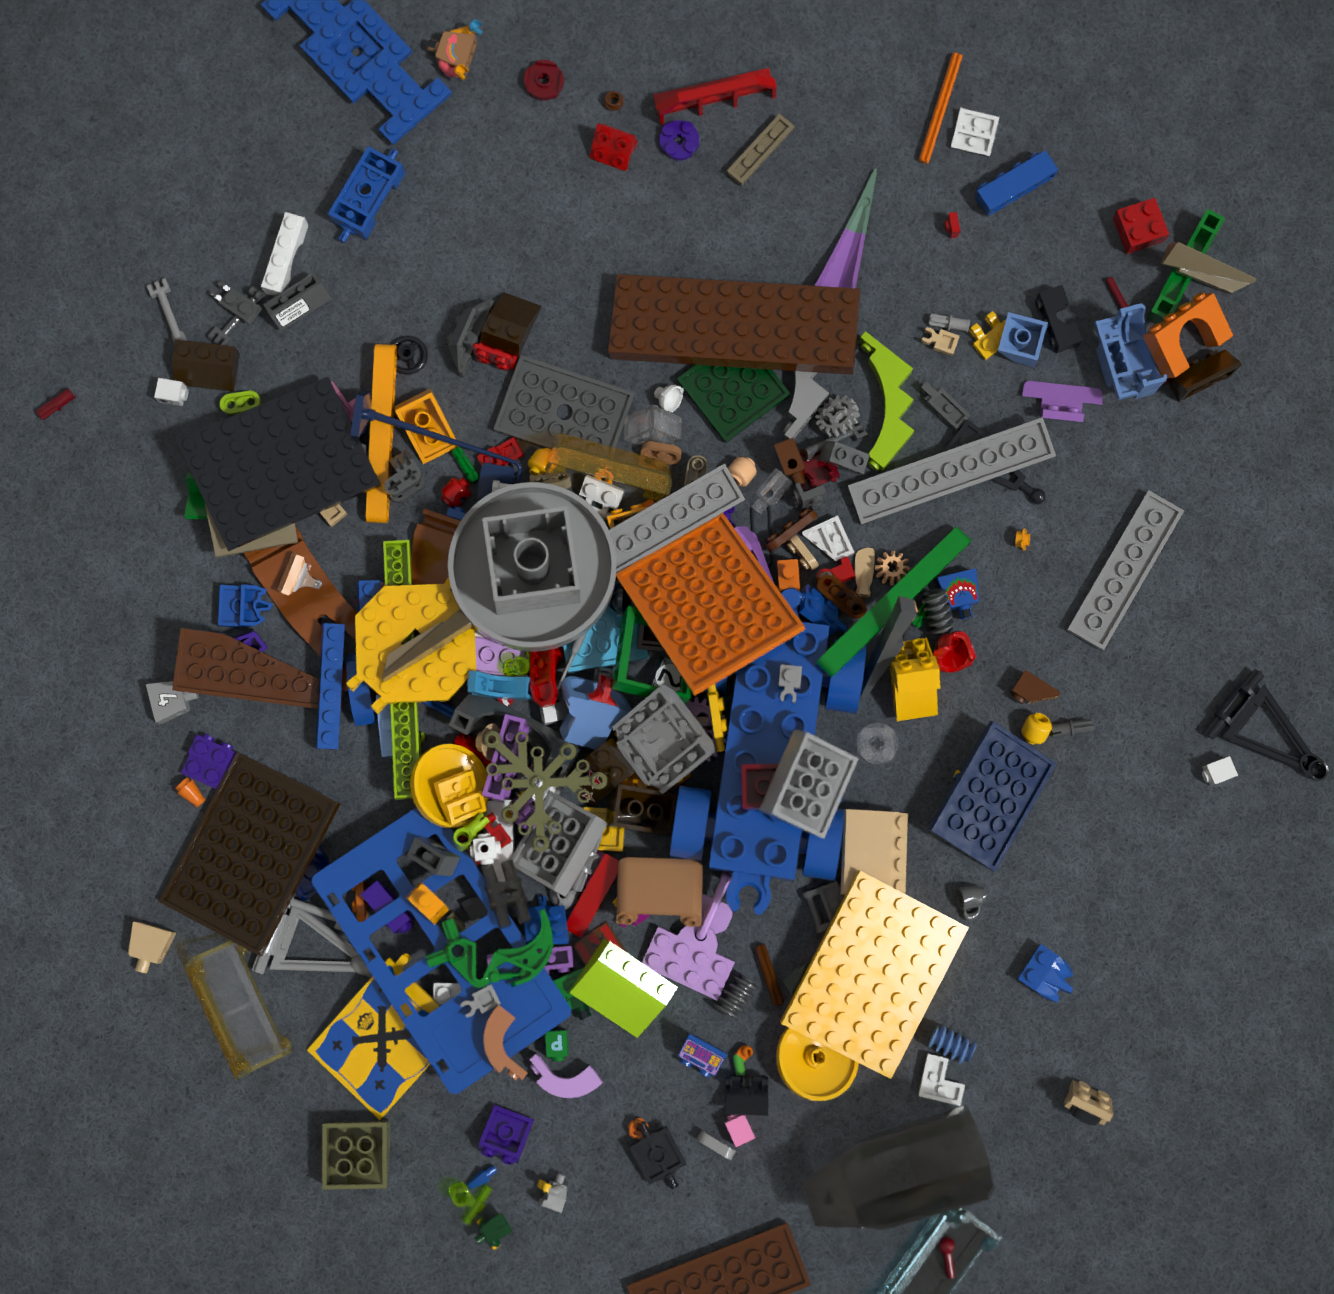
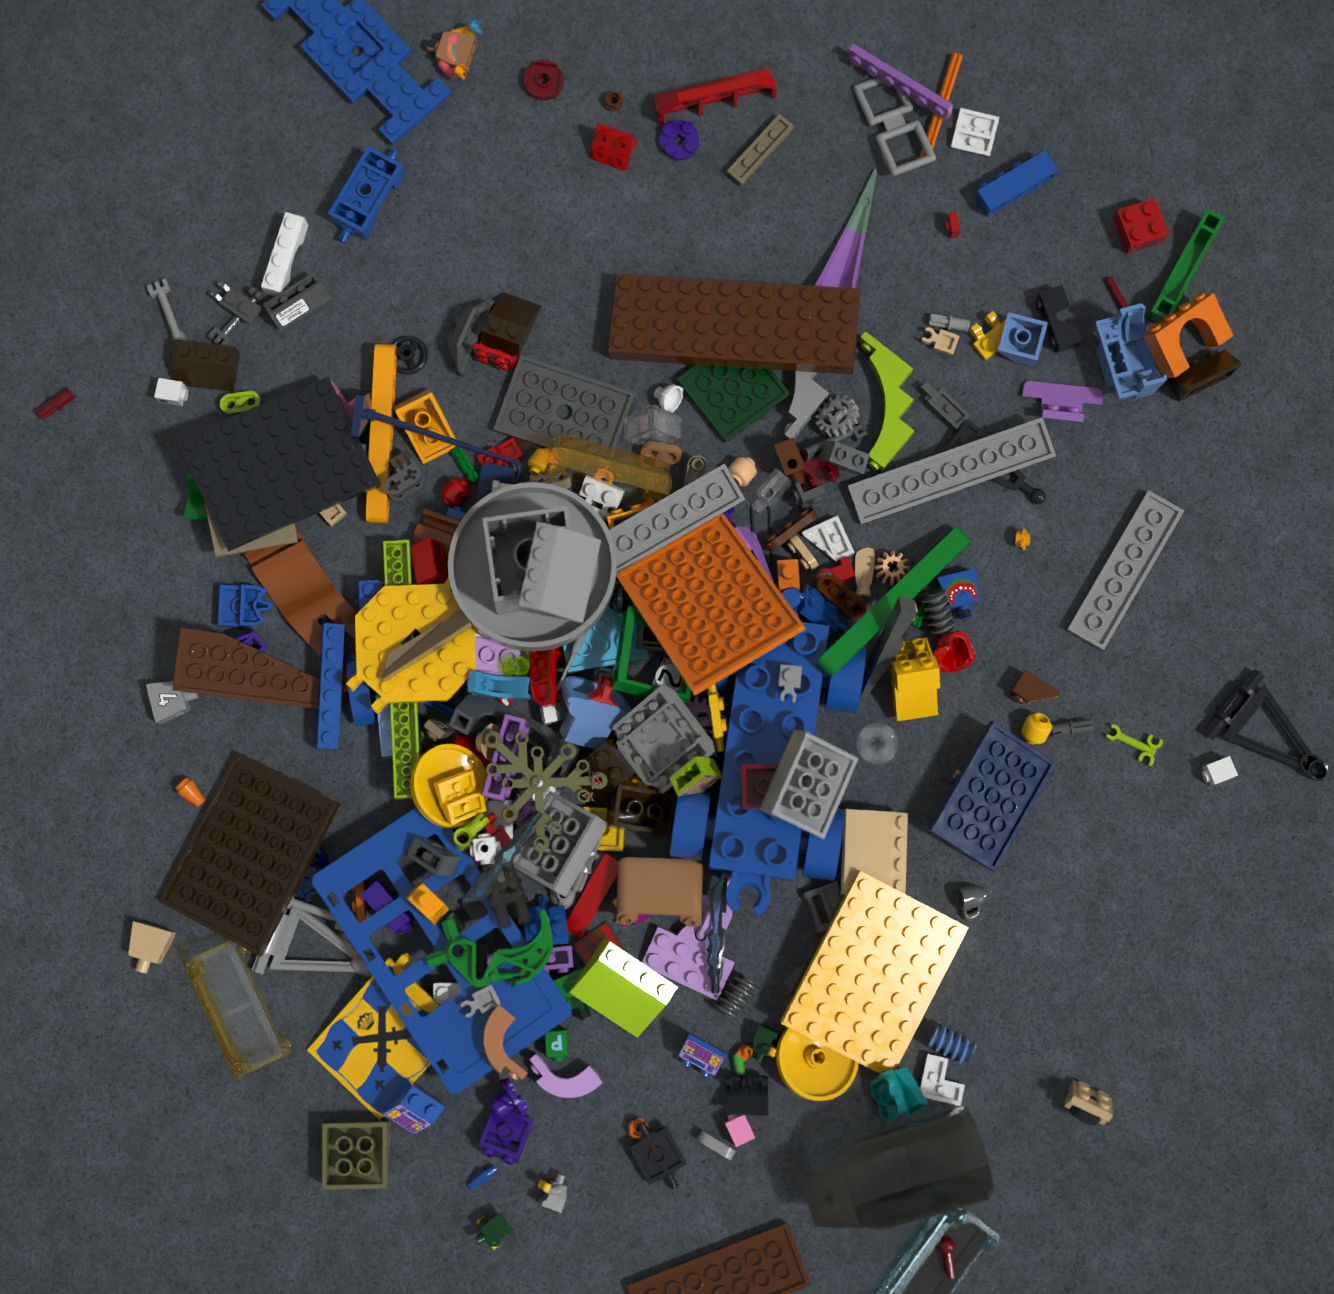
(208, 760): dark purple plate -> none
(296, 576): light nougat piece -> none
(413, 1107): none -> blue slope
(429, 562): none -> red brick
(437, 729): none -> dark tan plate
(476, 1204): clear neon green piece -> none
(485, 882): none -> black sword
(508, 1100): none -> dark purple plate
(559, 573): none -> light grey slope
(702, 773): none -> lime torso
(716, 935): none -> black sword
(765, 1042): none -> dark green piece
(769, 974): reddish brown axle -> none
(894, 125): none -> light grey bar
(897, 1094): none -> teal piece
(901, 82): none -> medium lavender plate
(1046, 974): blue plate -> none
(1148, 749): none -> lime bar
(1205, 268): dark tan wedge -> none

